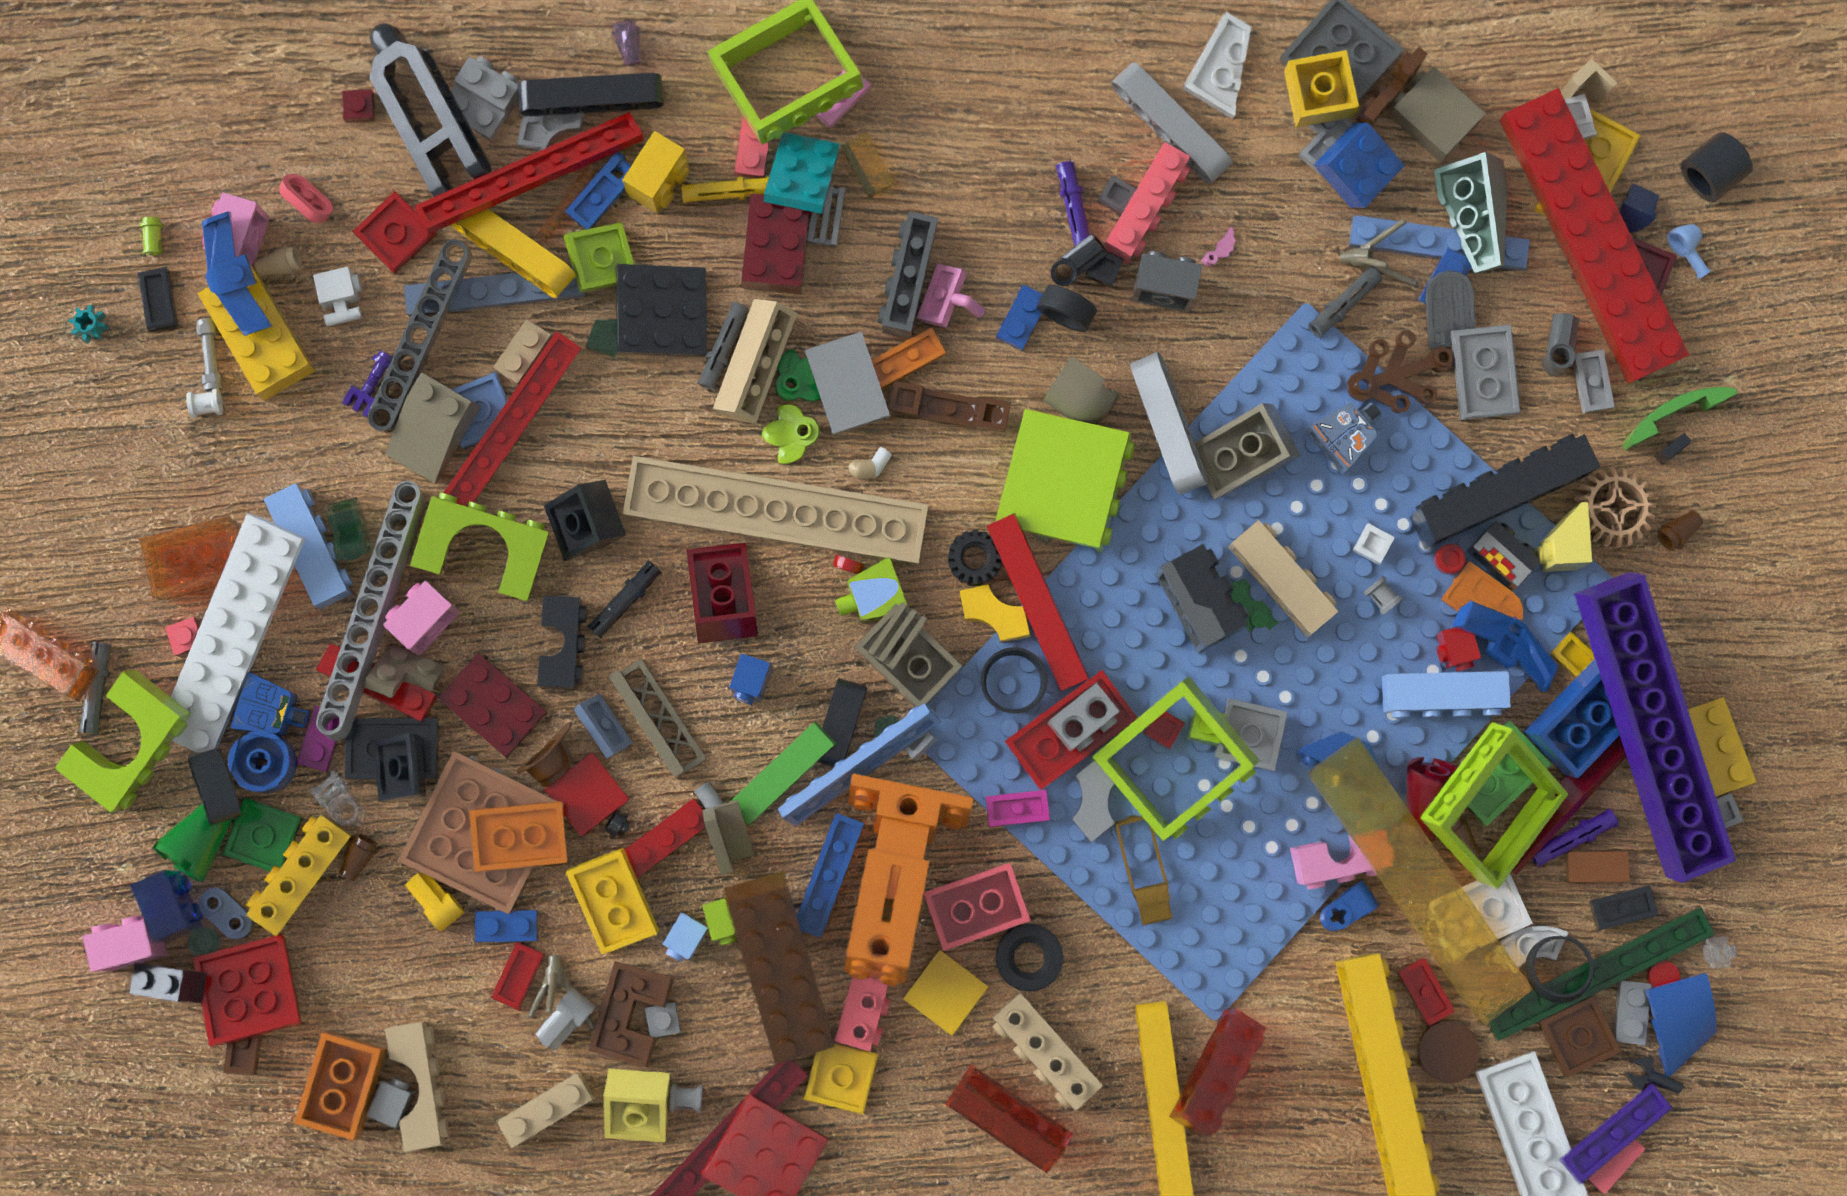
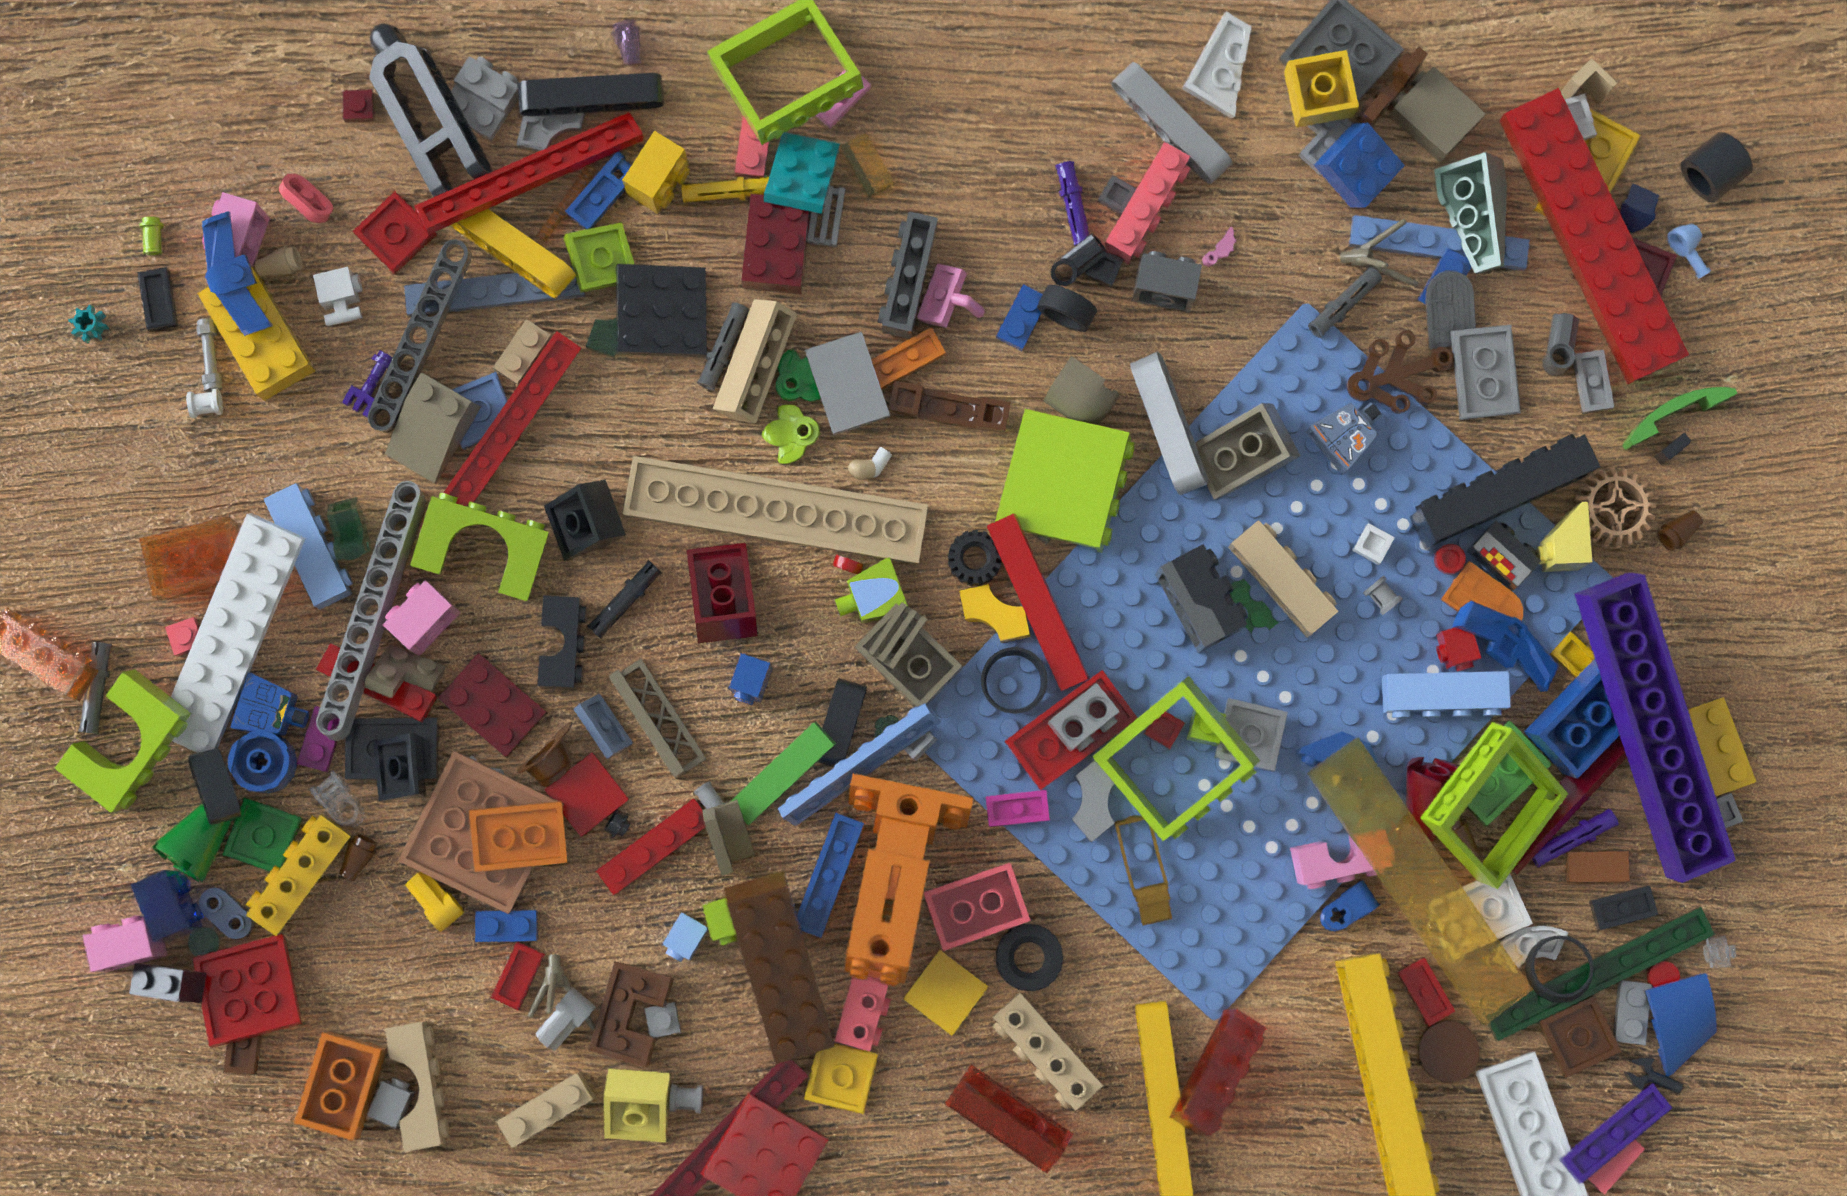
(612, 901): yellow plate -> none

